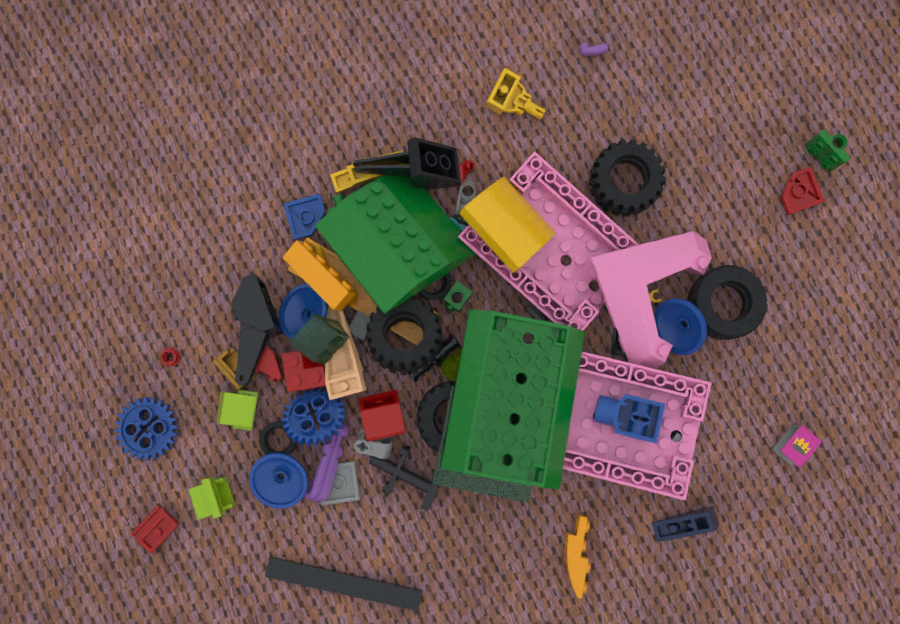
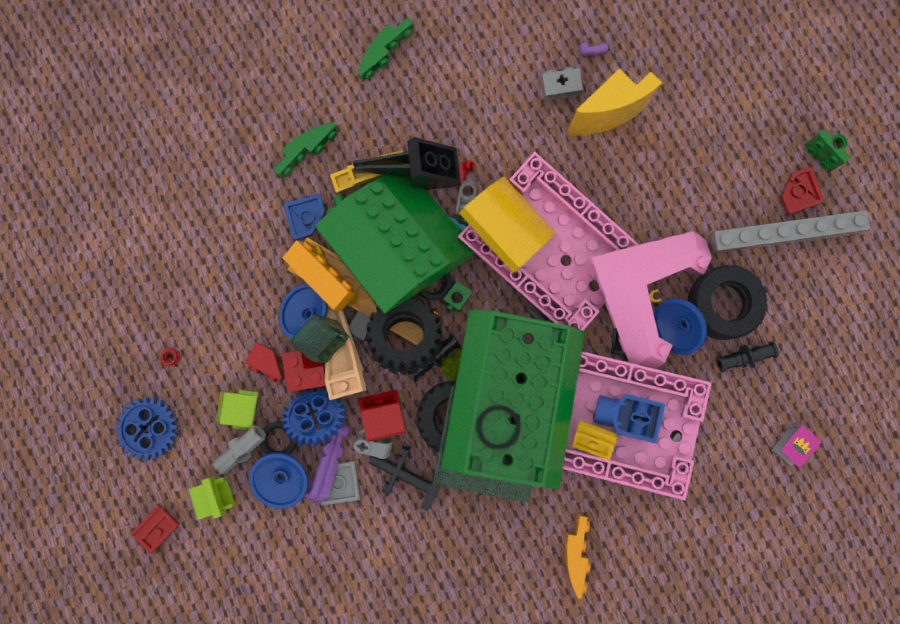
(228, 364): pearl gold hinge -> none
(239, 449): none -> light grey piece
(258, 323): black slope -> none
(311, 142): none -> green slope
(343, 583): black tile -> none
(378, 51): none -> green slope
(479, 427): none -> black tyre
(511, 97): yellow brick -> none
(554, 90): none -> light grey brick
(595, 440): none -> yellow plate
(613, 104): none -> yellow slope
(642, 159): black tyre -> none
(686, 524): dark blue slope -> none
(747, 356): none -> black piece
(789, 232): none -> light grey brick

